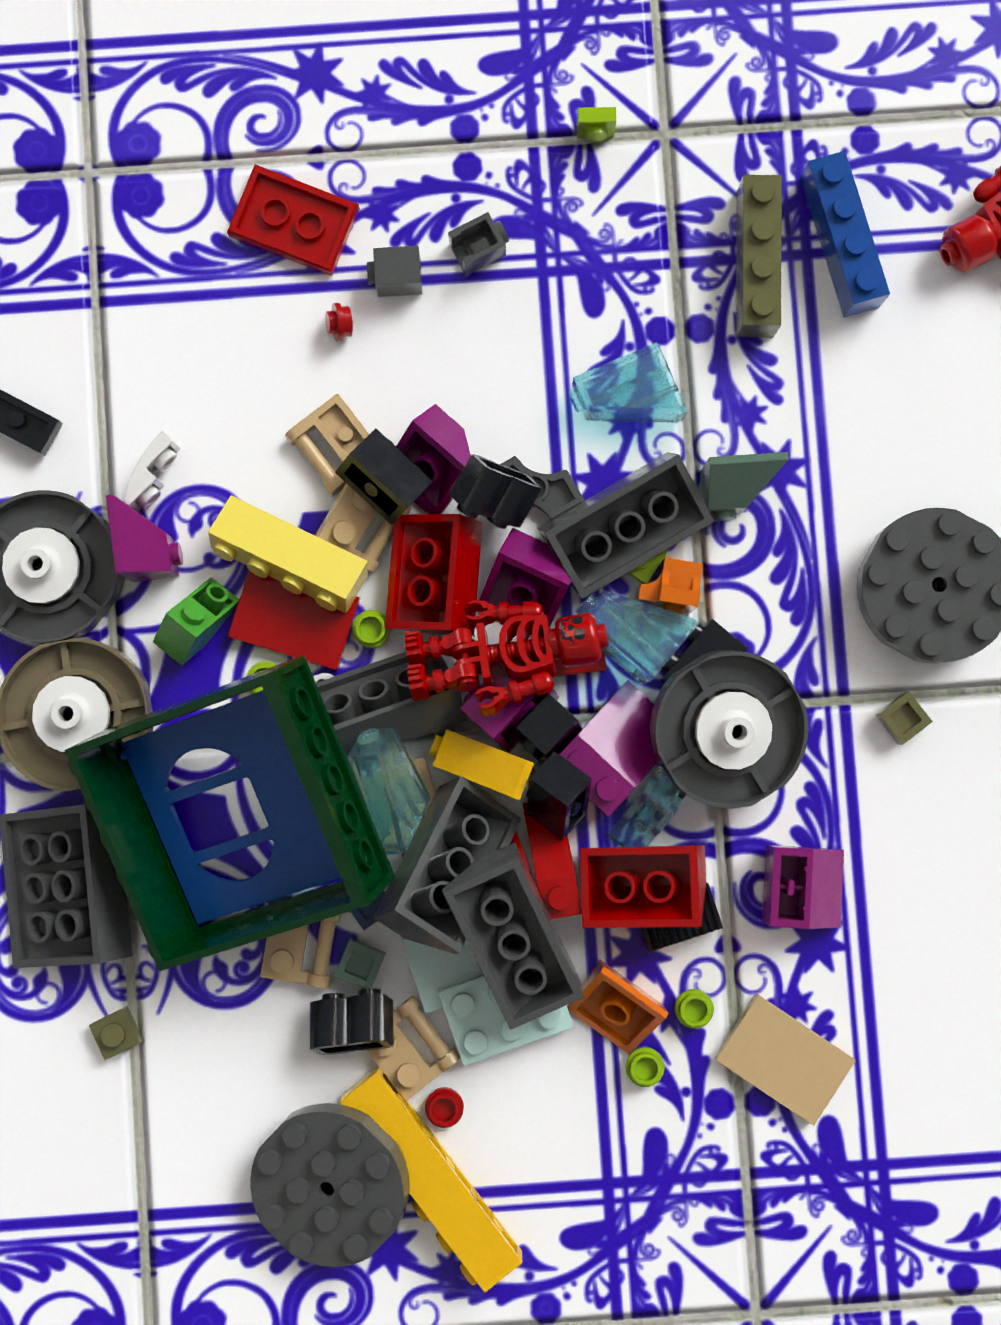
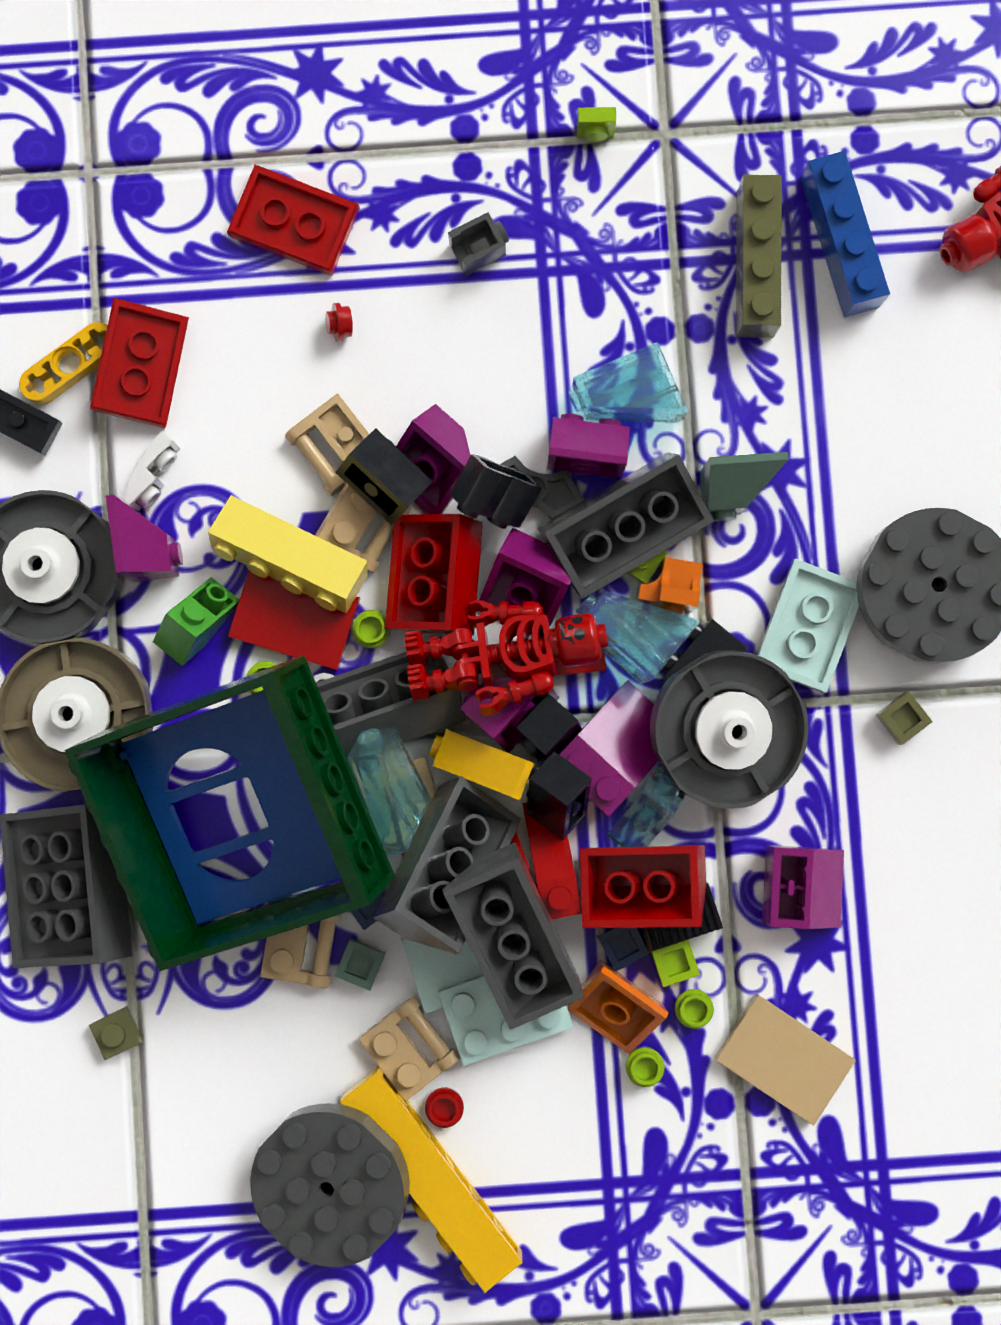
(85, 367): none -> yellow beam
(139, 363): none -> red tile
(351, 1023): black brick -> none
(396, 271): dark grey brick -> none
(588, 446): none -> magenta slope
(623, 946): none -> dark blue plate
(675, 963): none -> lime plate
(810, 624): none -> light aqua plate

